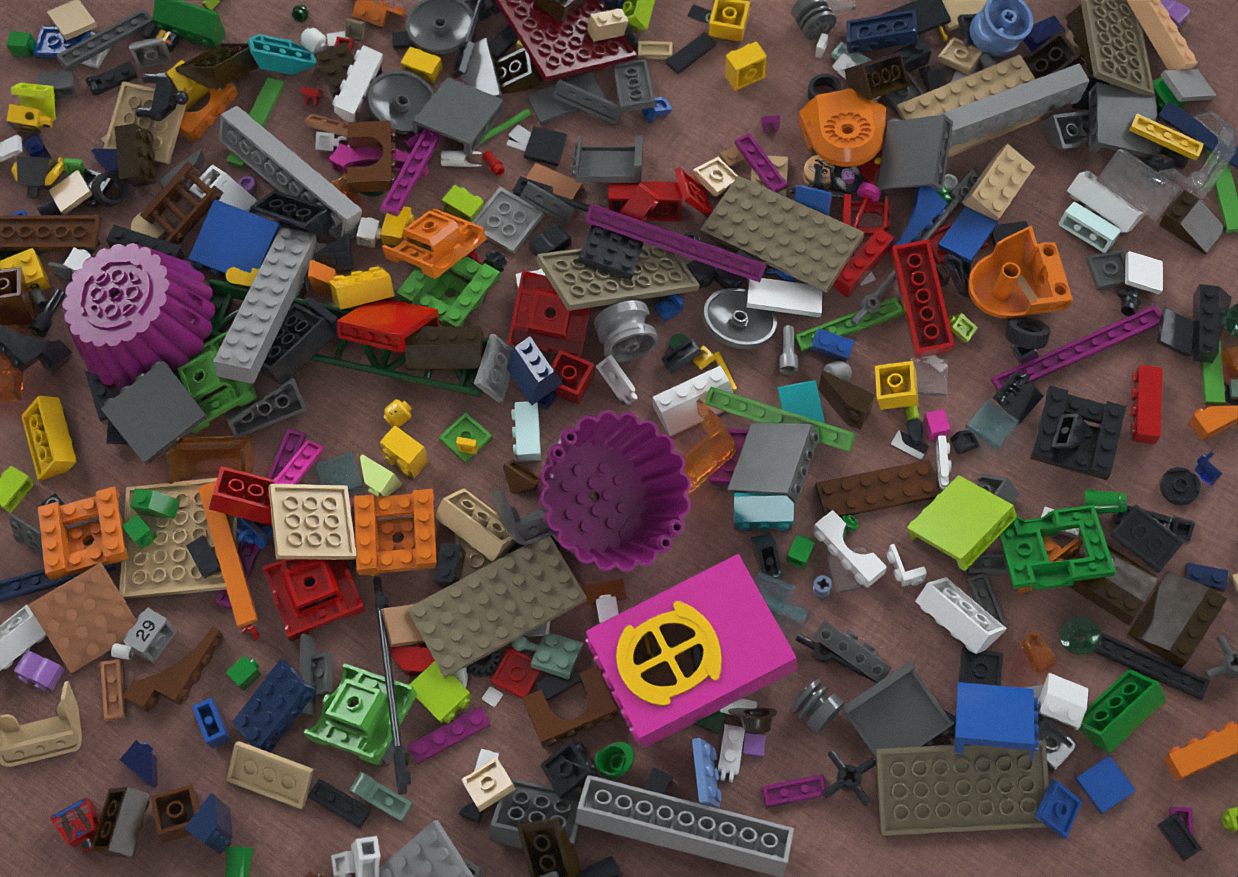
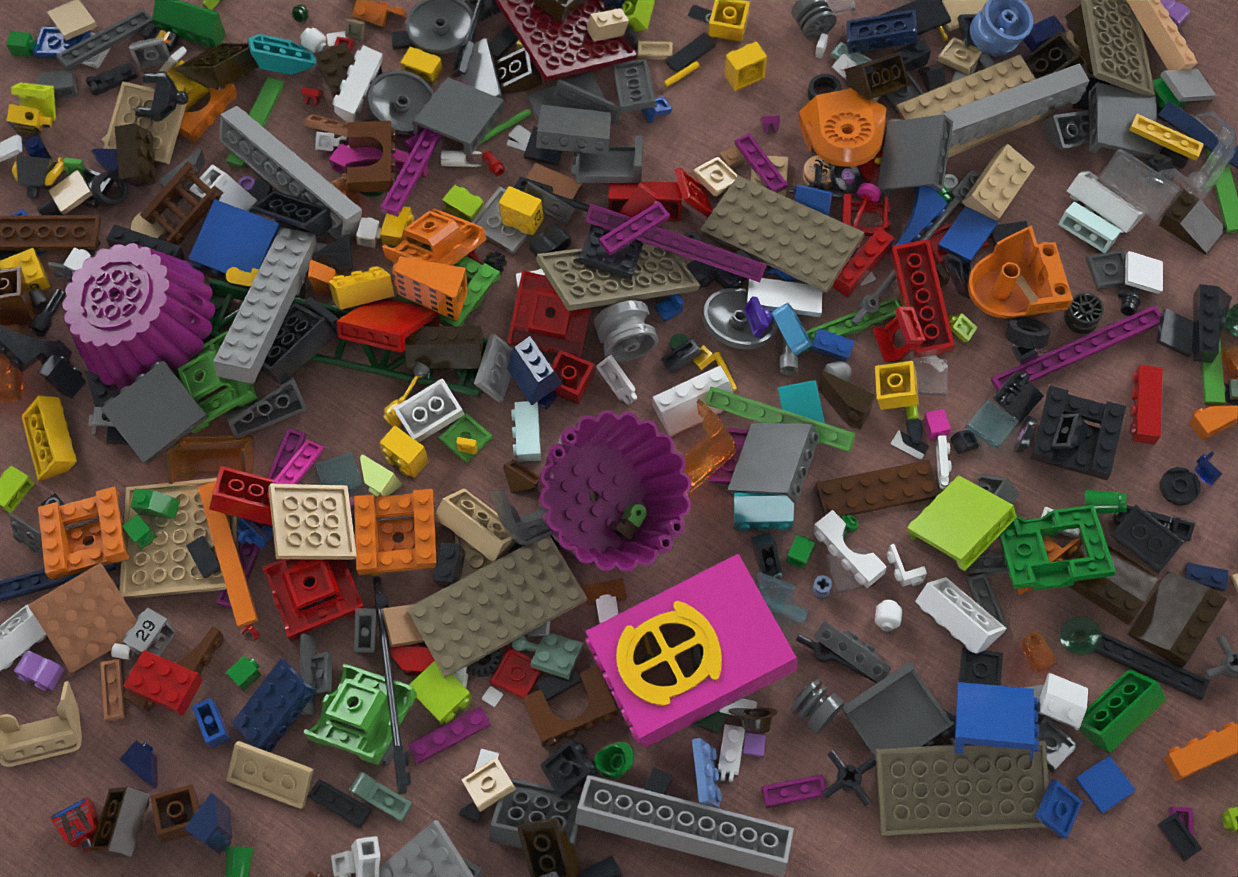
(62, 376): none -> black brick
(96, 420): none -> light grey bracket
(163, 682): none -> red brick
(173, 59): none -> white tile
(260, 189): none -> black slope
(365, 630): none -> dark grey brick
(420, 371): none -> hinge
(429, 411): none -> white slope
(432, 285): none -> orange slope
(521, 211): none -> yellow brick
(574, 130): none -> dark grey panel
(629, 522): none -> leg
(634, 228): none -> magenta plate
(681, 74): none -> yellow piece
(757, 317): none -> dark purple tile
(791, 329): none -> dark azure beam
(888, 615): none -> white head
(912, 332): none -> red panel
(1025, 435): none -> black tile
(1084, 313): none -> pearl dark grey wheel

